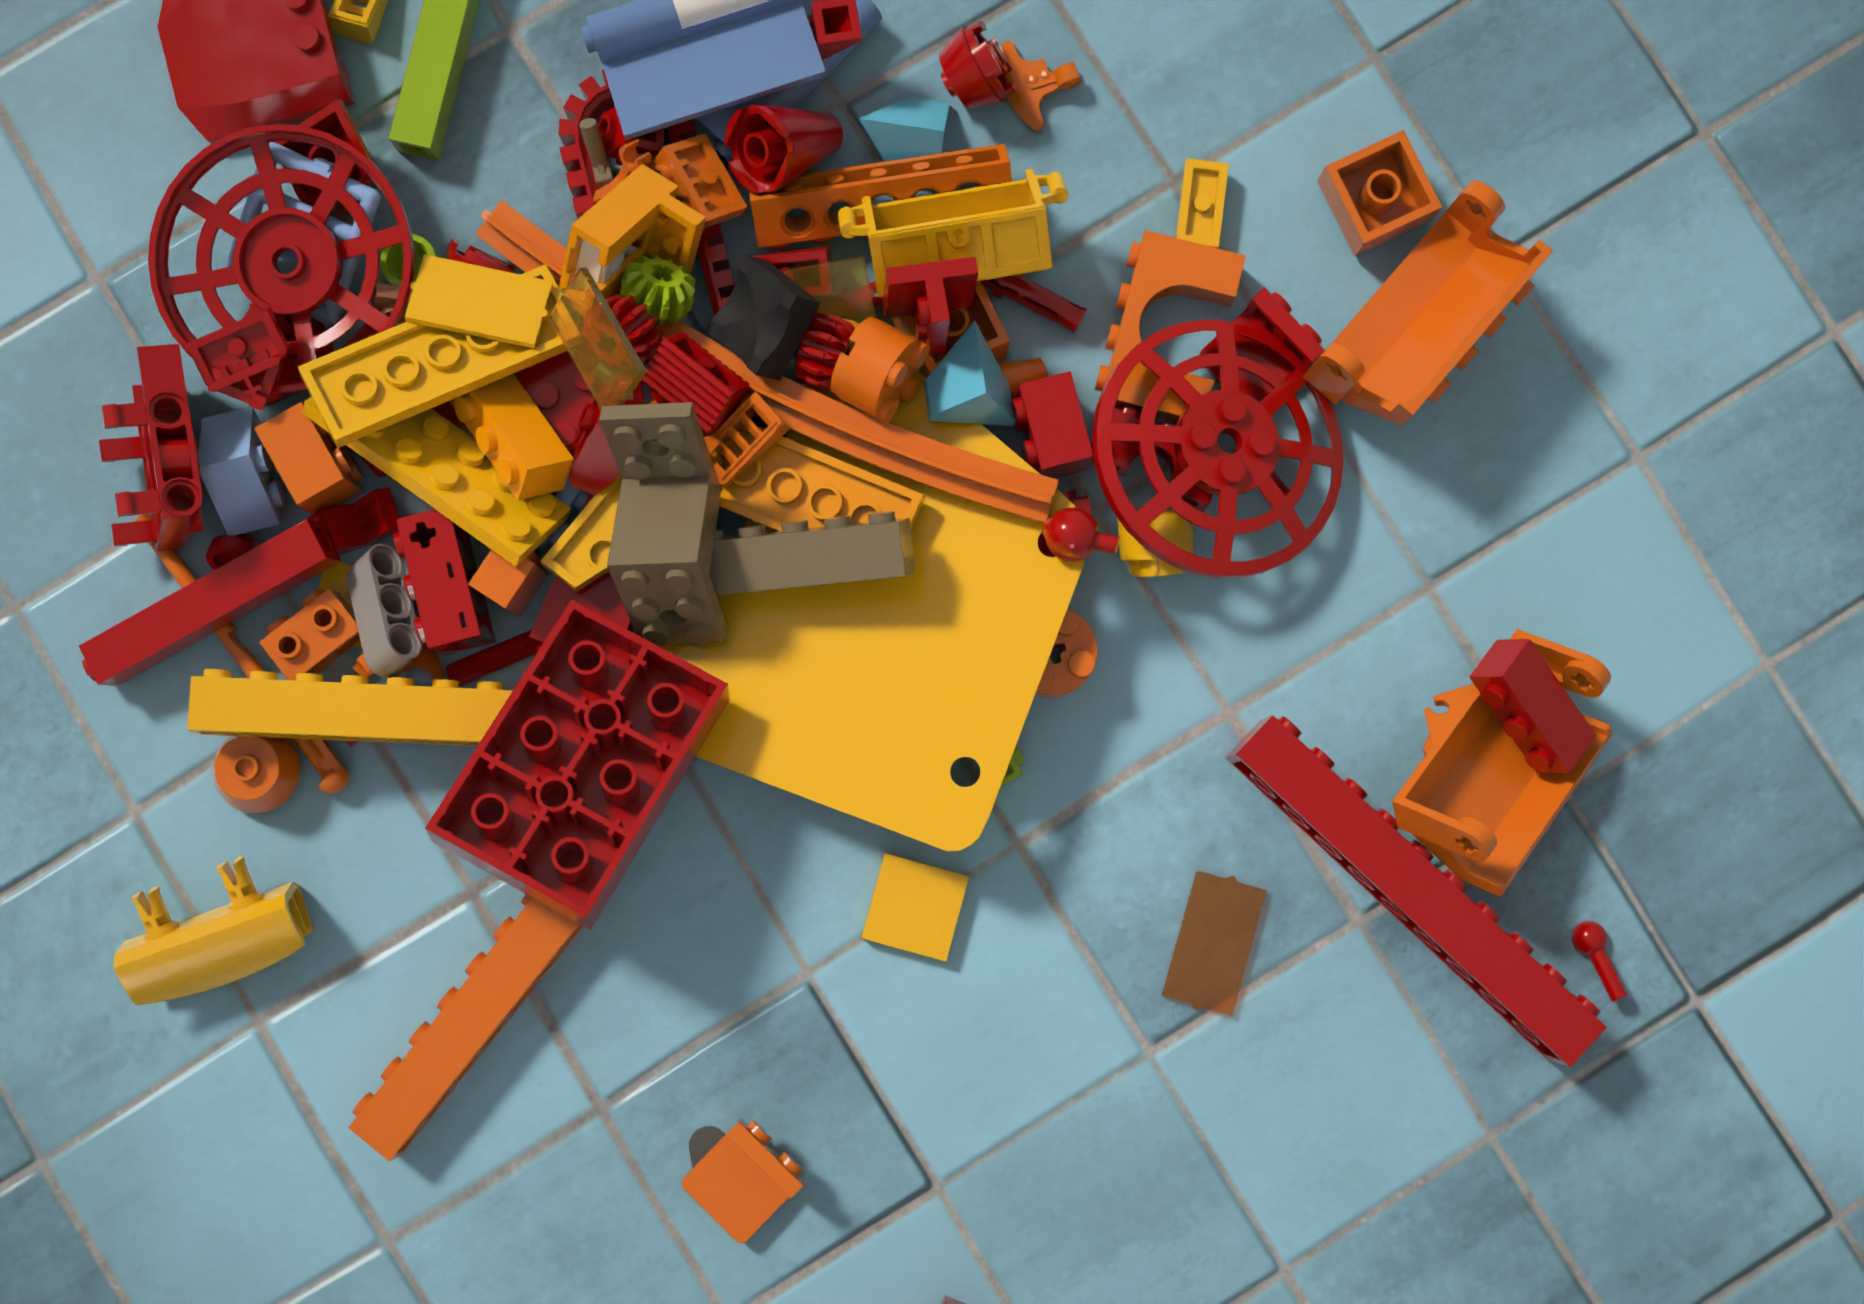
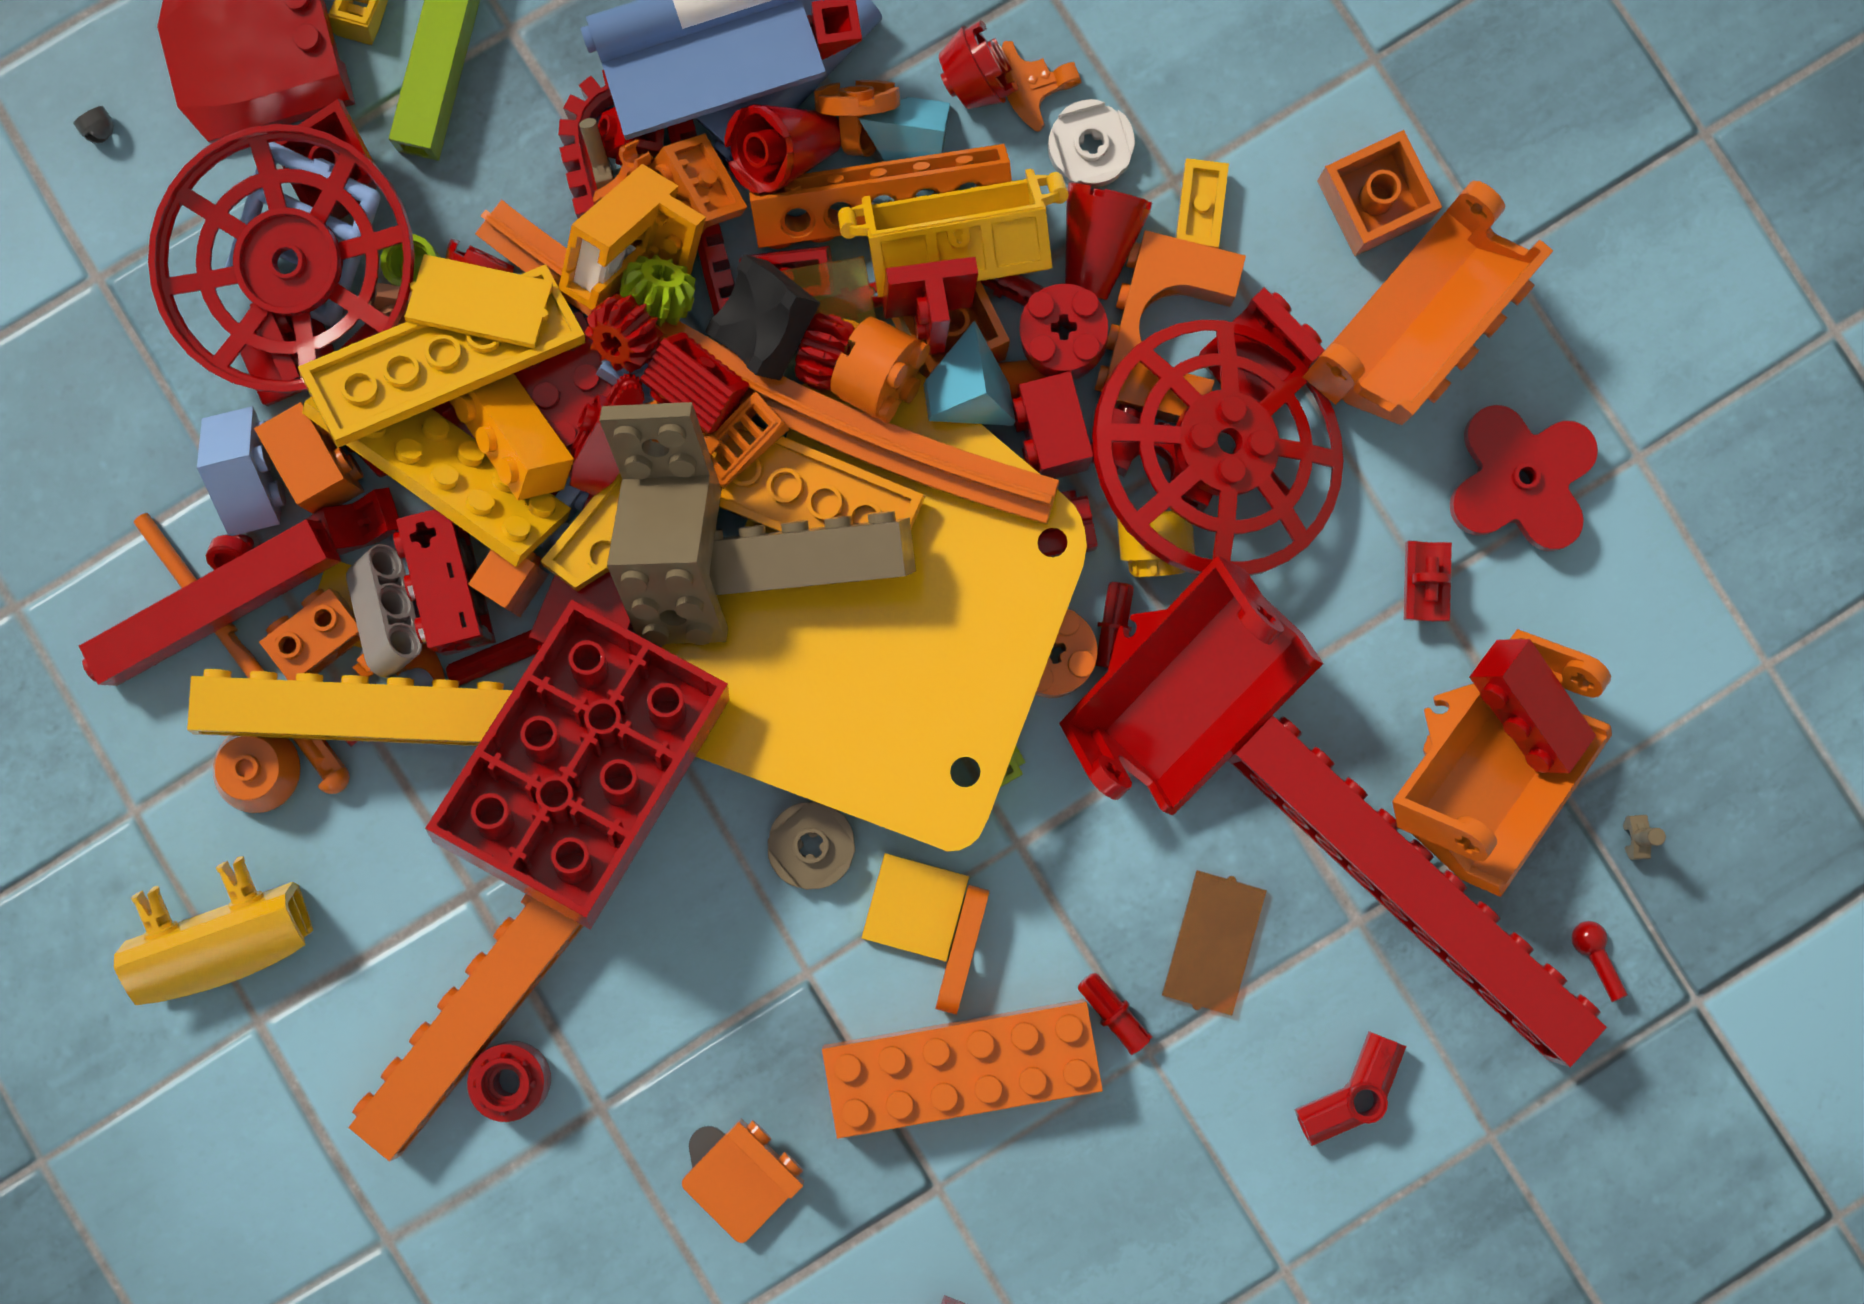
(95, 125): none -> dark grey hinge
(166, 452): red piece -> none
(242, 358): red slope -> none
(487, 1092): none -> red piece
(596, 341): clear yellow piece -> none
(786, 842): none -> dark tan plate
(853, 103): none -> orange tile
(961, 1068): none -> orange brick
(962, 949): none -> orange beam
(1057, 307): none -> red brick
(1074, 535): red piece -> none
(1100, 235): none -> red cone
(1102, 123): none -> white plate
(1114, 1013): none -> red axle
(1115, 615): none -> red axle
(1188, 688): none -> red piece
(1336, 1111): none -> red piece
(1427, 581): none -> red hips
(1497, 496): none -> red plant
(1642, 837): none -> dark tan bar

